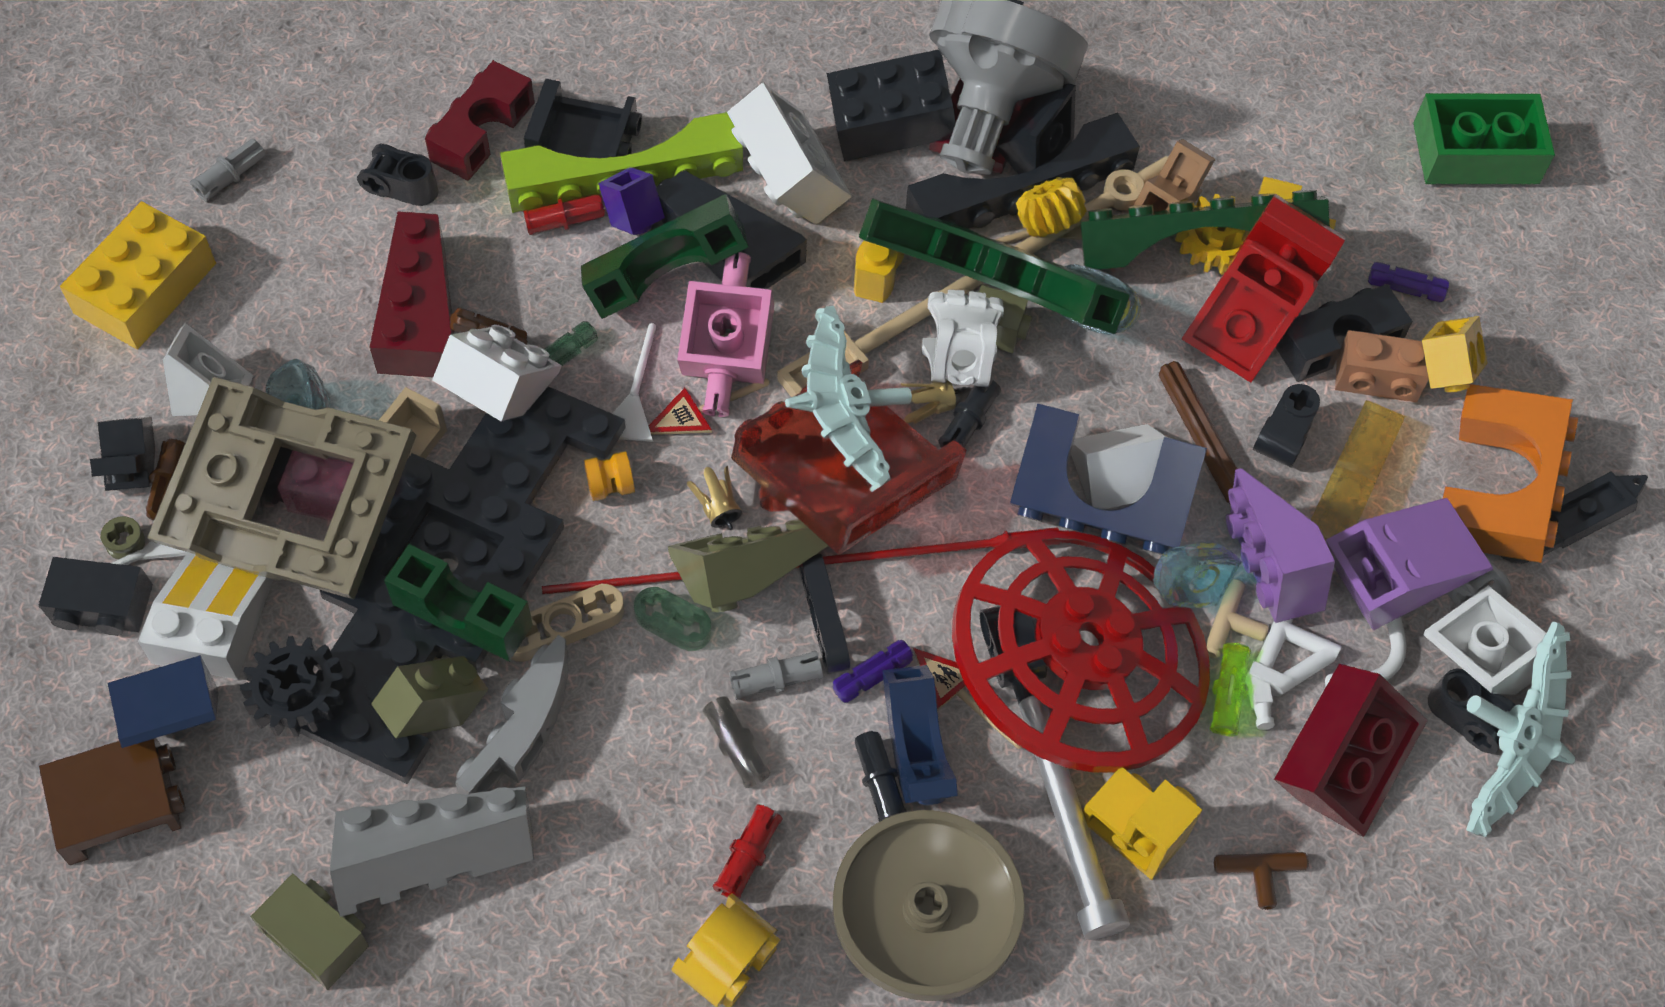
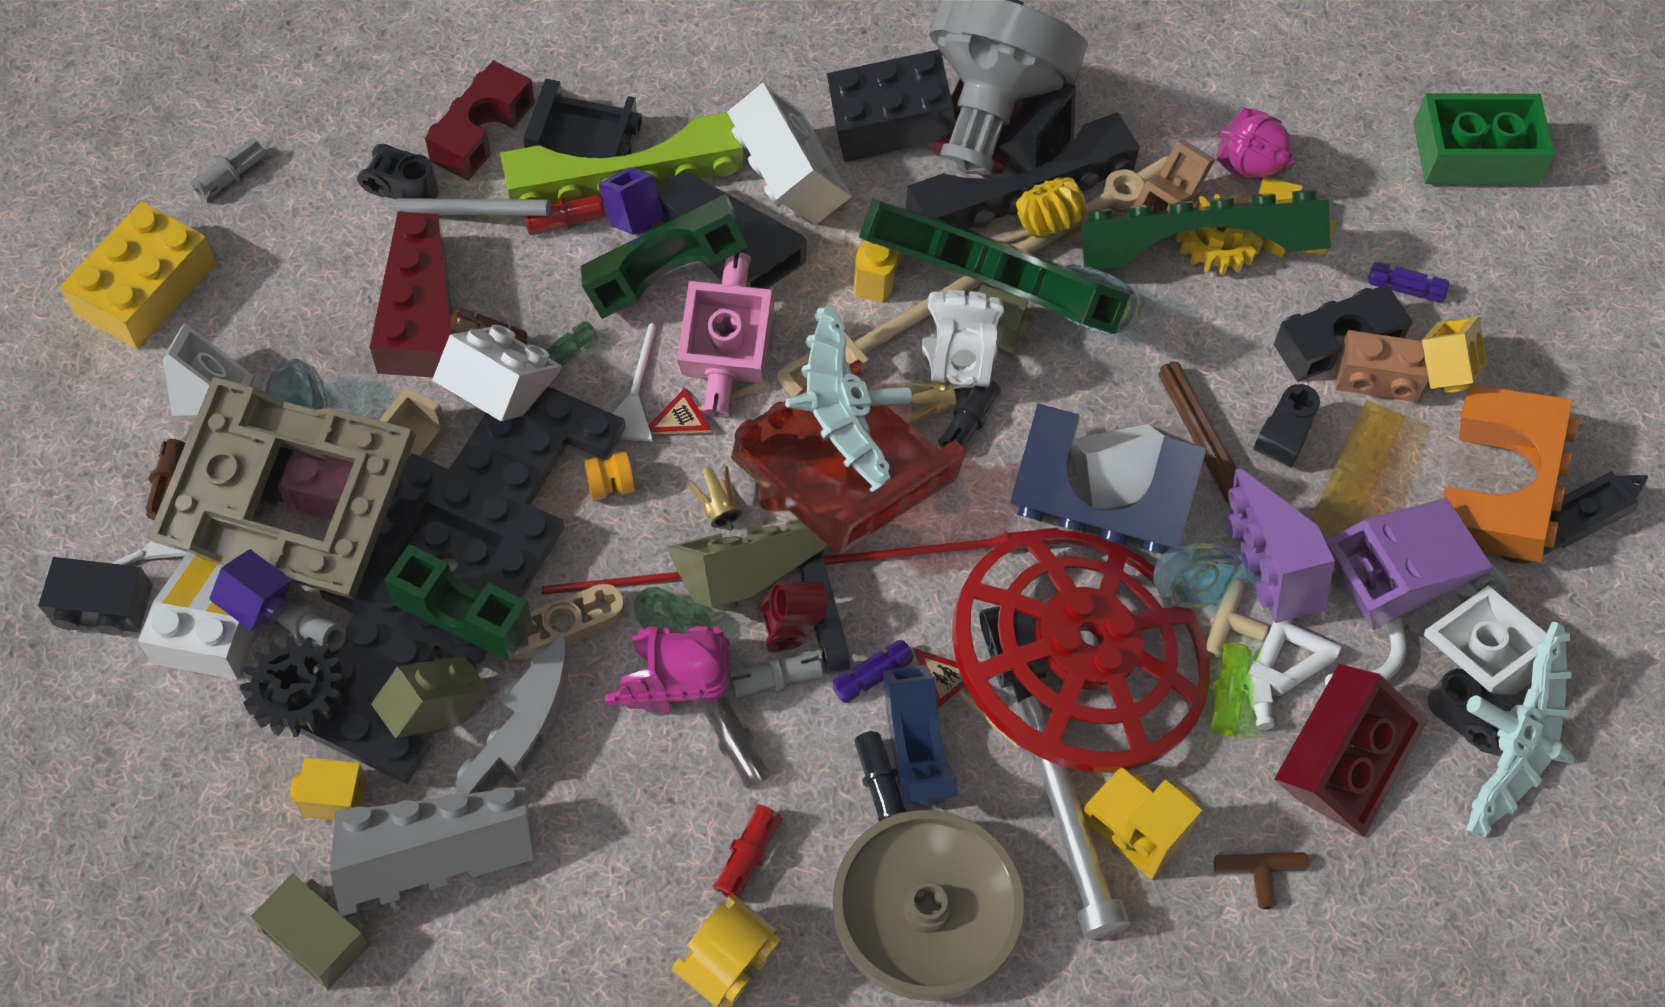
(110, 795): reddish brown panel -> none
(111, 534): olive bush -> none
(125, 453): black brick -> none
(163, 701): dark blue slope -> none
(251, 590): none -> dark purple brick
(310, 622): none -> light grey pin
(327, 787): none -> yellow brick
(510, 207): none -> light grey bar
(678, 669): none -> dark pink helmet
(792, 613): none -> dark red piece
(1255, 146): none -> dark pink helmet
(1264, 288): red piece -> none

